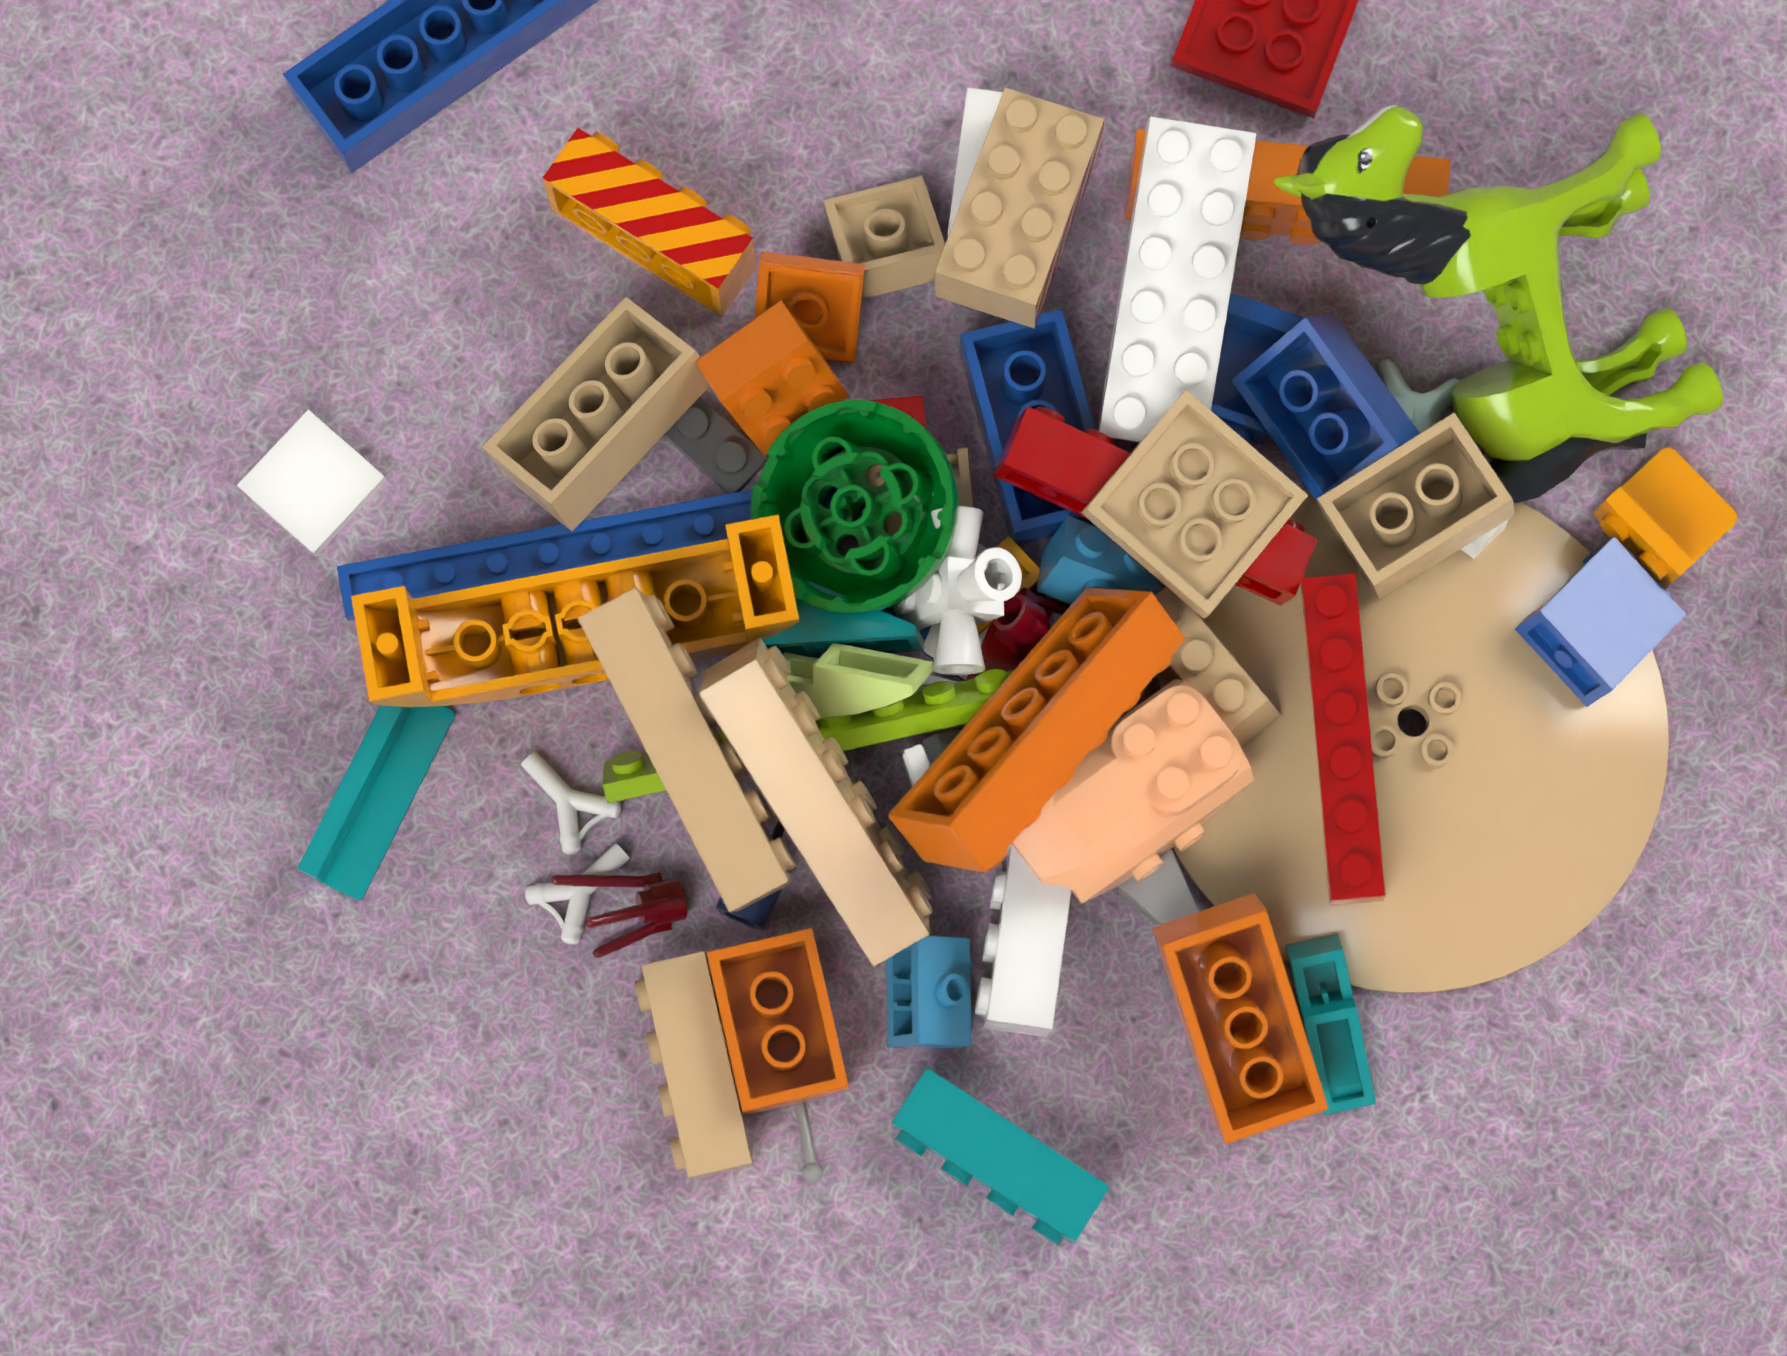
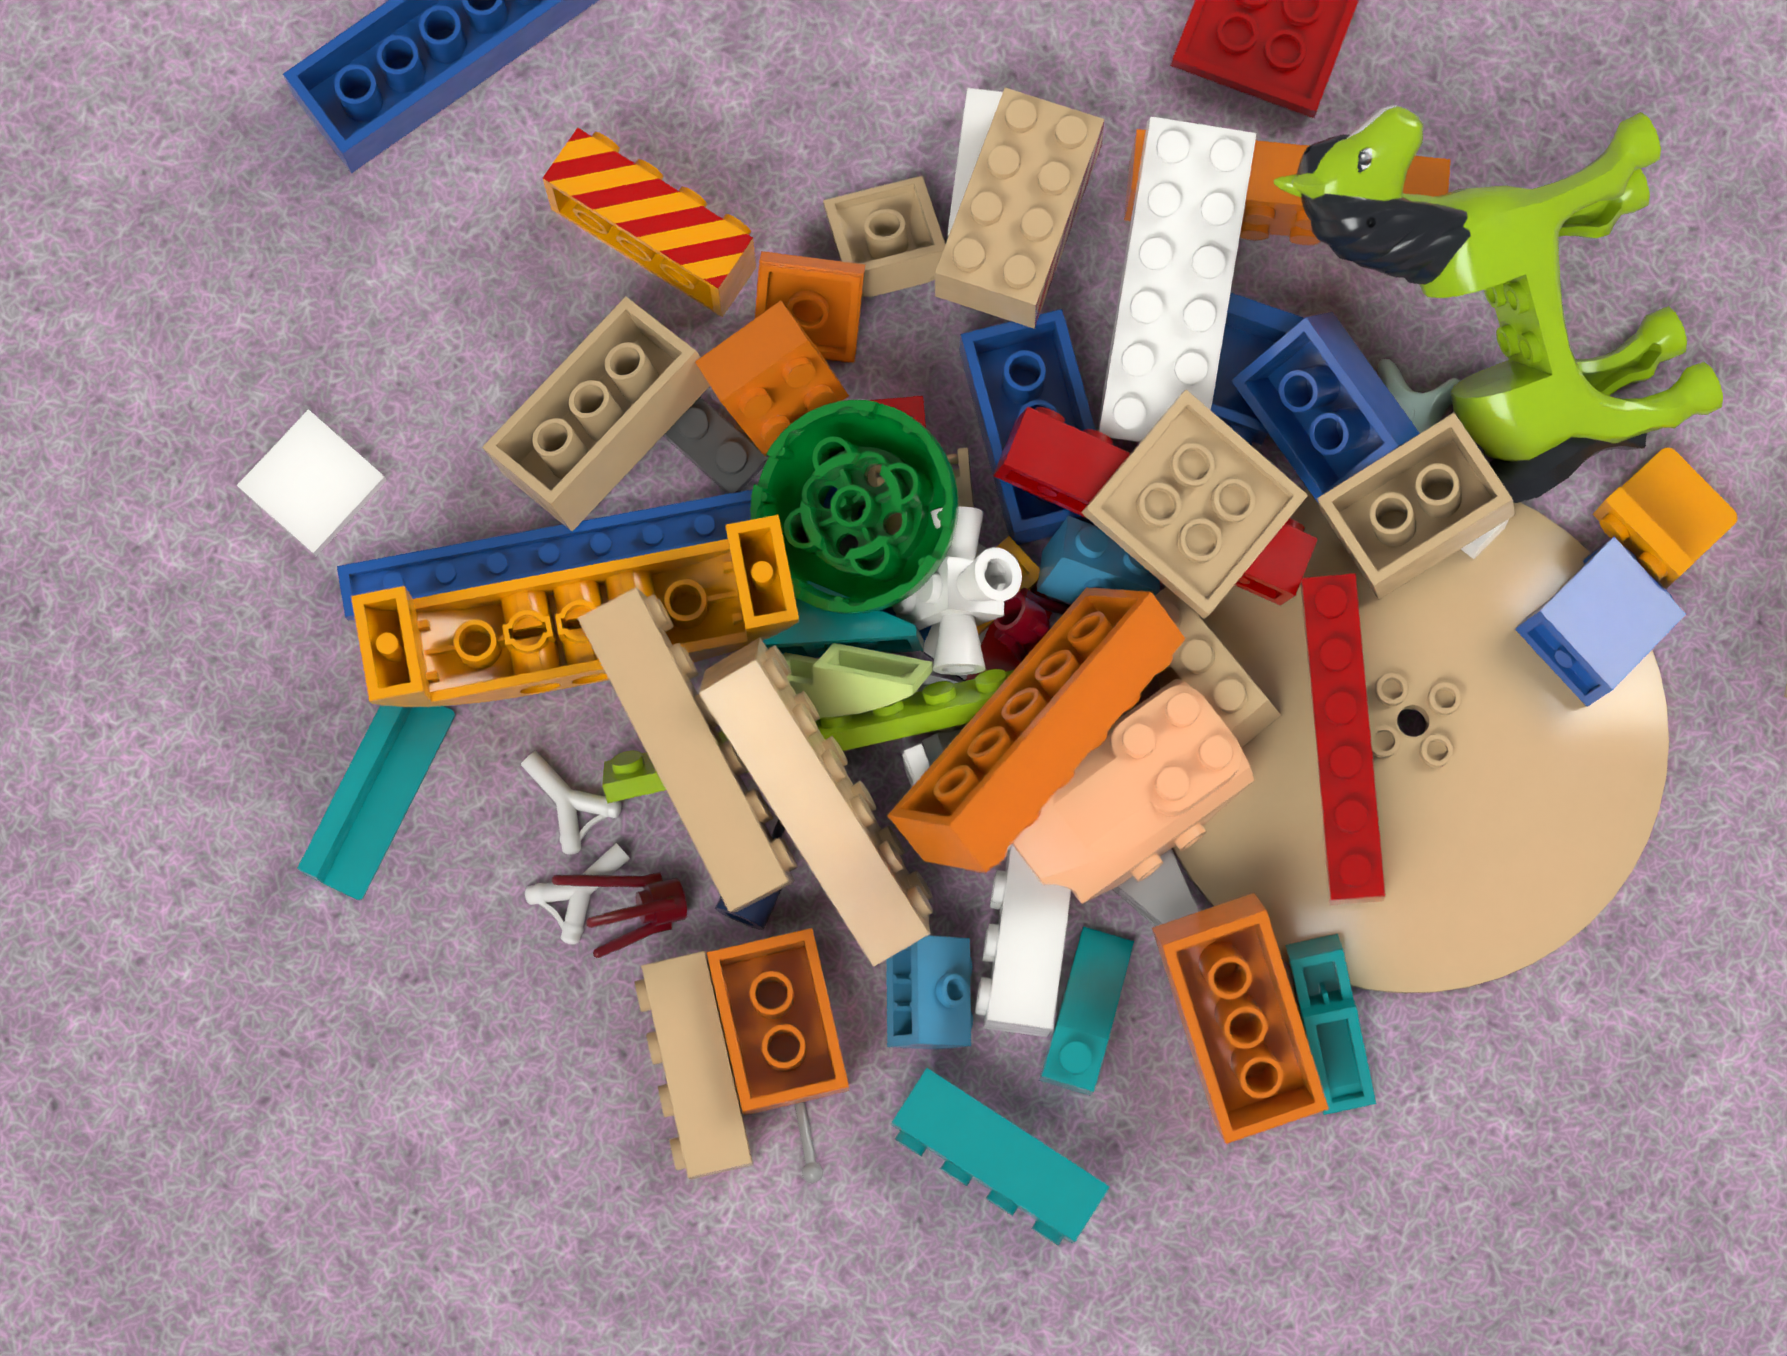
(1087, 1011): none -> teal slope

